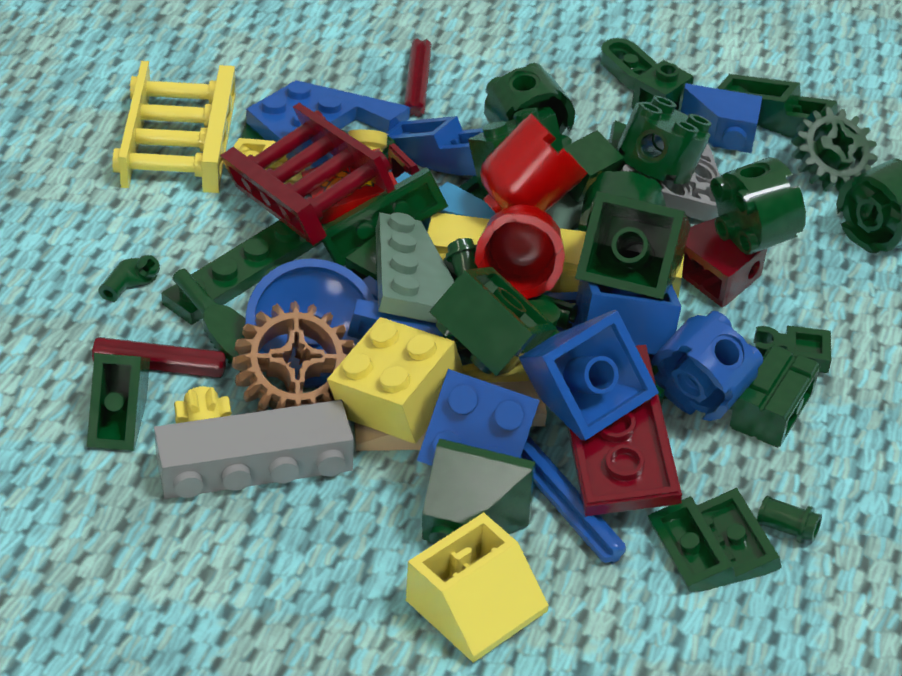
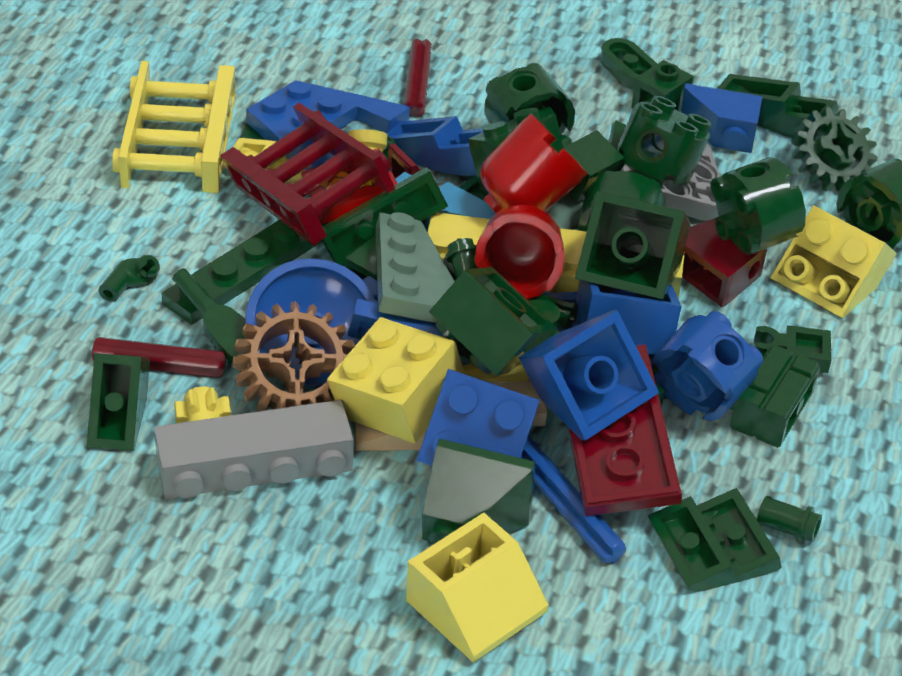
(833, 263): none -> light yellow slope

